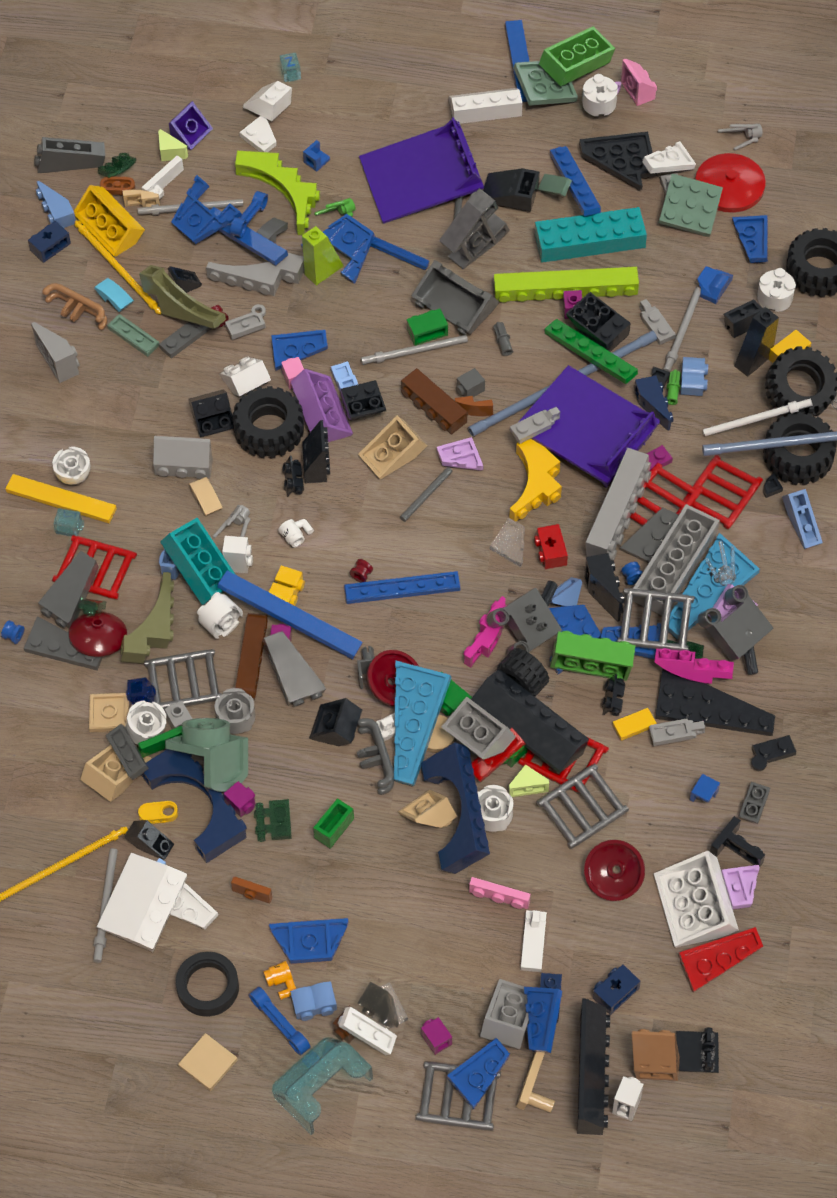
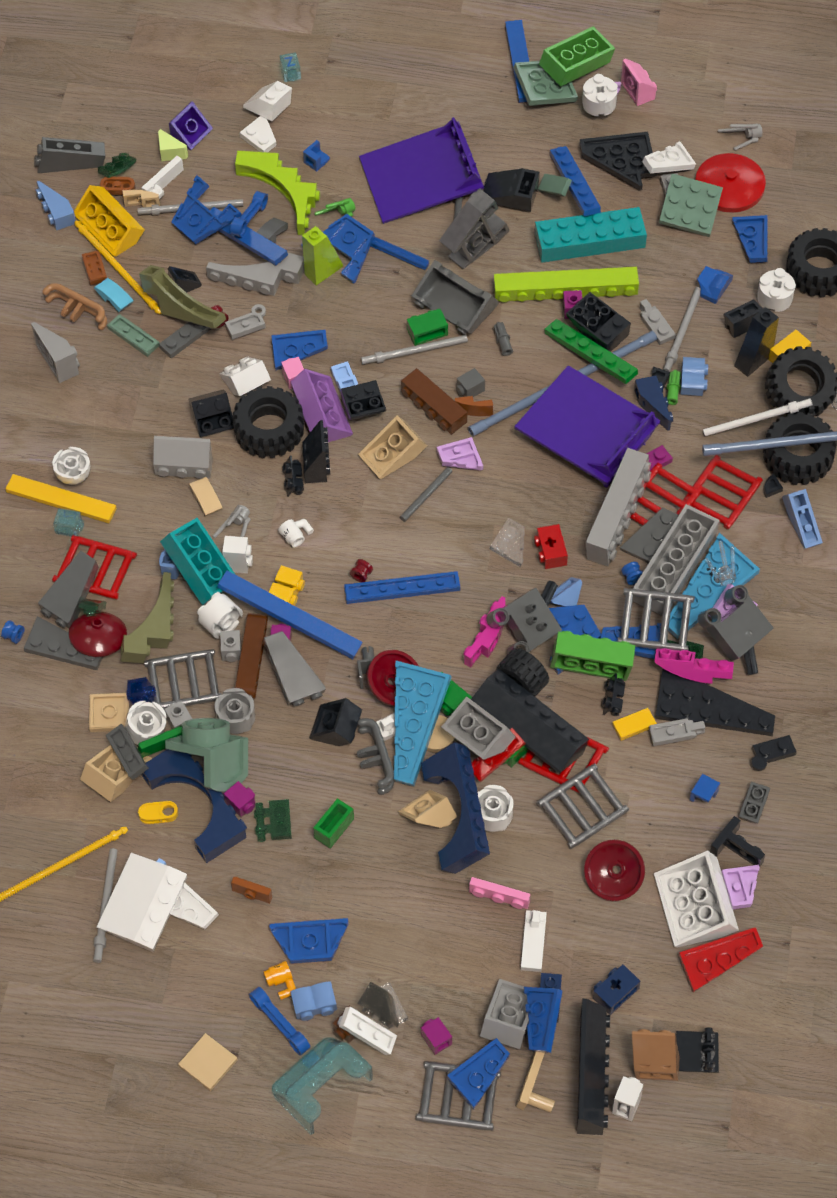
(49, 241): dark blue brick -> none
(94, 267): none -> dark orange plate
(149, 839): black slope -> none
(215, 1006): black tyre -> none
(230, 645): none -> light grey brick
(486, 105): white slope -> none
(528, 783): yellowish green slope -> none
(534, 424): light grey hinge -> none
(541, 485): yellow arch -> none
(603, 584): black slope -> none

